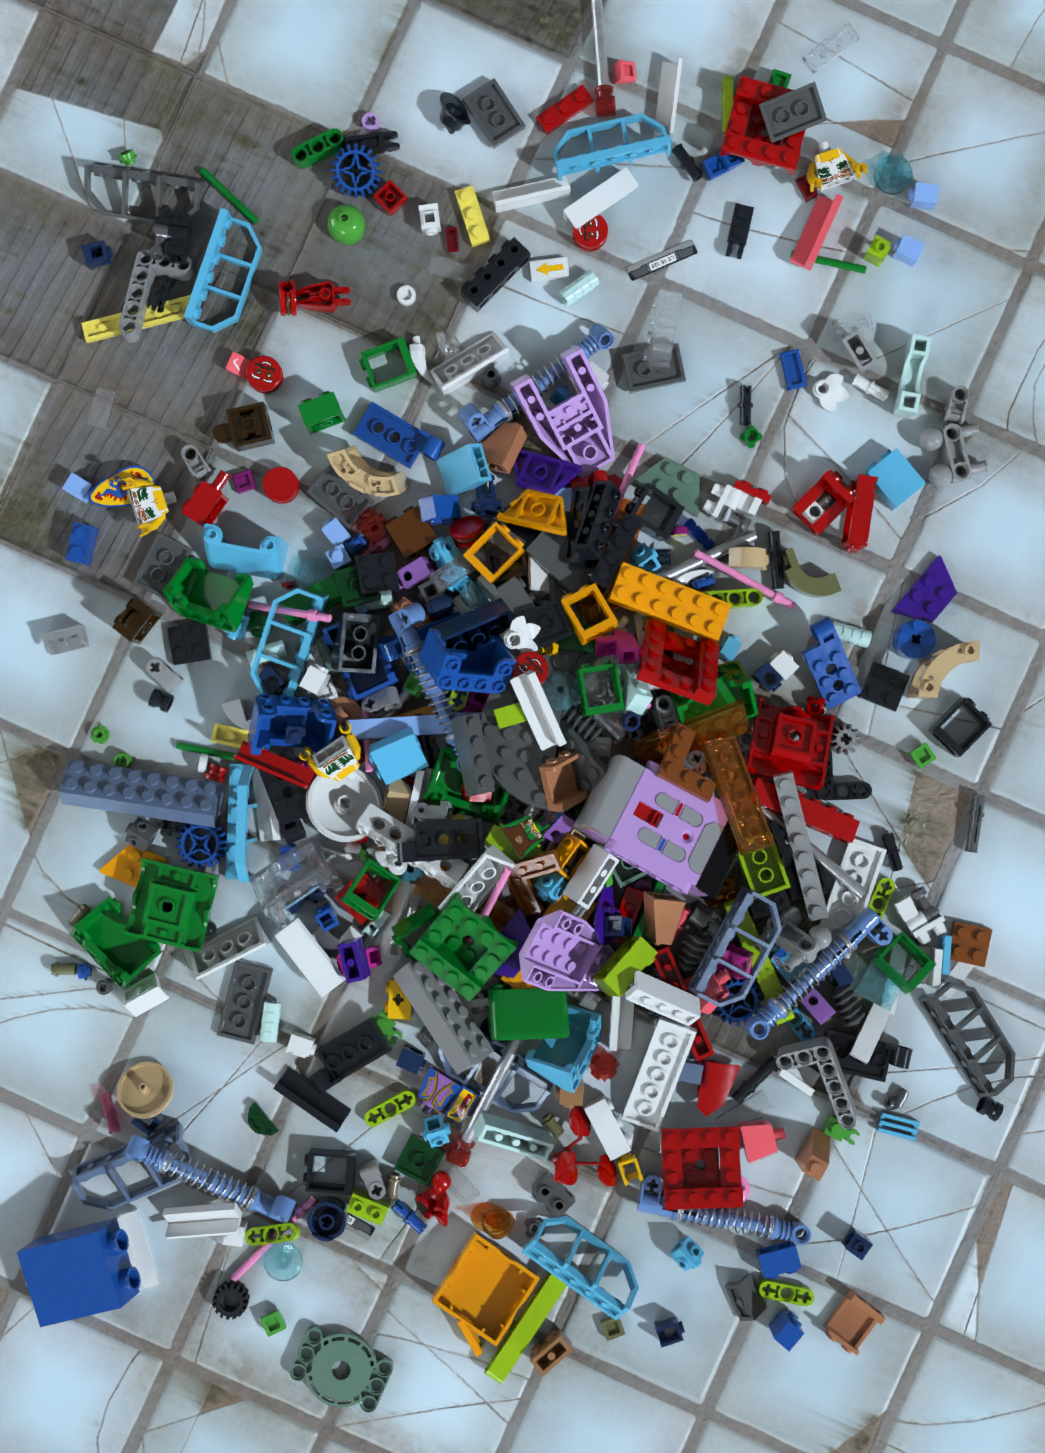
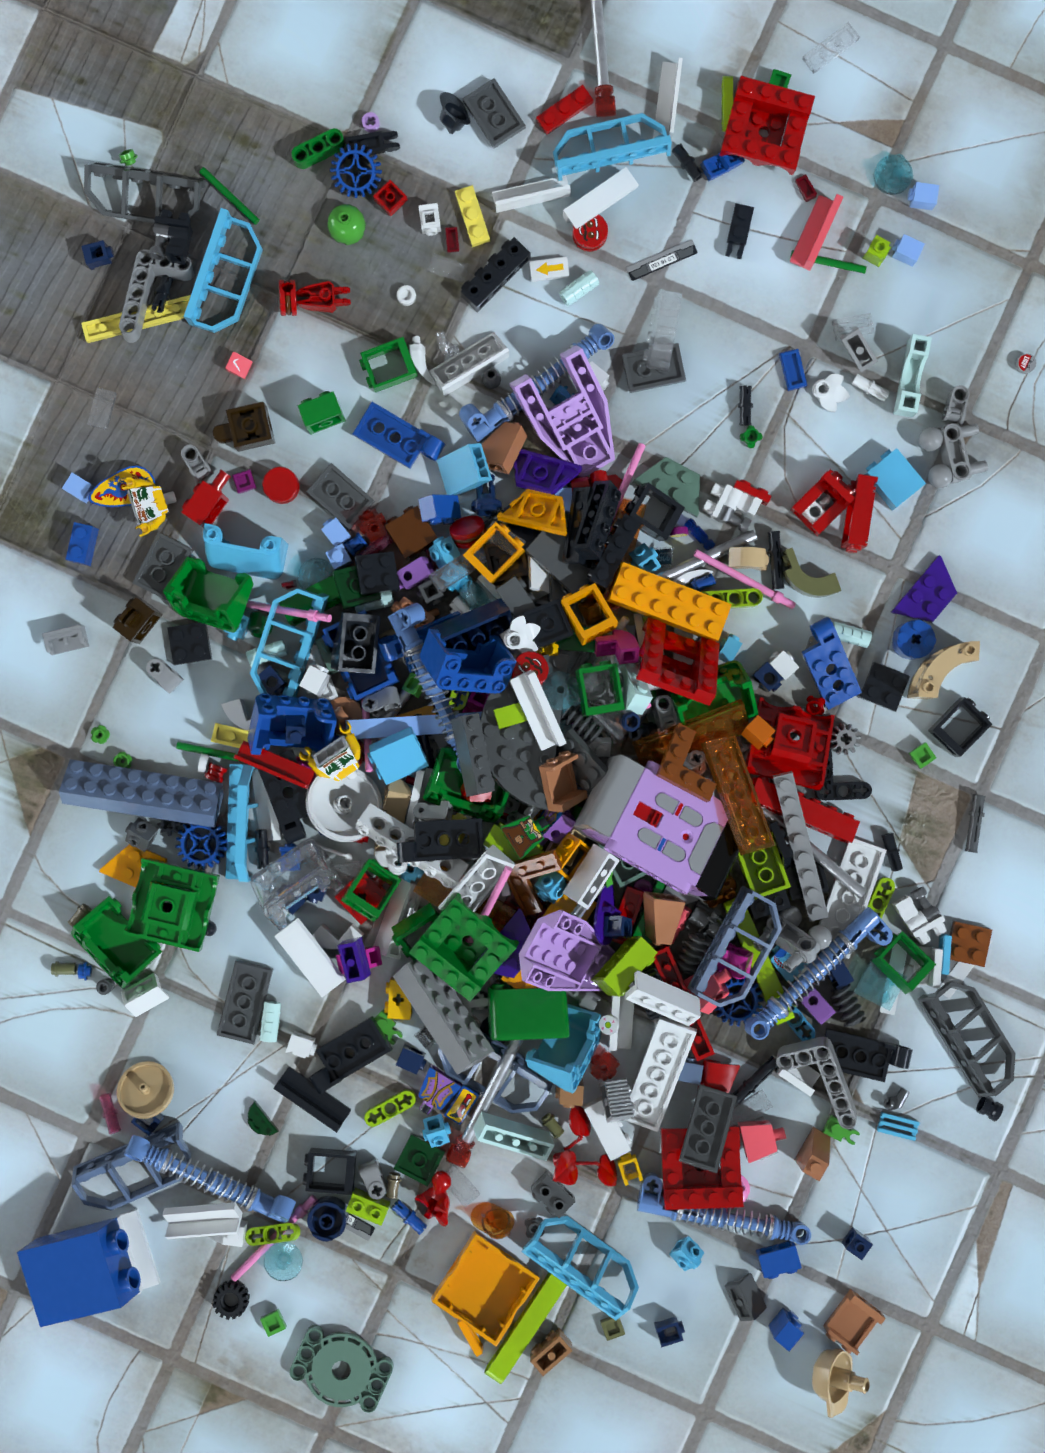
(161, 700): black wheel -> none
(229, 947): white slope -> none
(262, 848): none -> black pin
(264, 374): red head -> none
(326, 916): blue leg -> none
(357, 848): arm -> none
(363, 476): tan window -> none
(378, 923): light aqua bar -> none
(439, 606): dark blue brick -> none
(609, 1024): none -> white tile
(616, 1100): none -> light grey brick
(623, 72): coral slope -> none
(708, 1128): none -> dark grey tile
(758, 732): none -> orange brick
(793, 112): dark grey plate -> none
(801, 1289): lime beam -> none
(832, 168): torso -> none
(835, 1379): none -> tan piece
(870, 1033): white tile -> none
(1025, 363): none -> tile

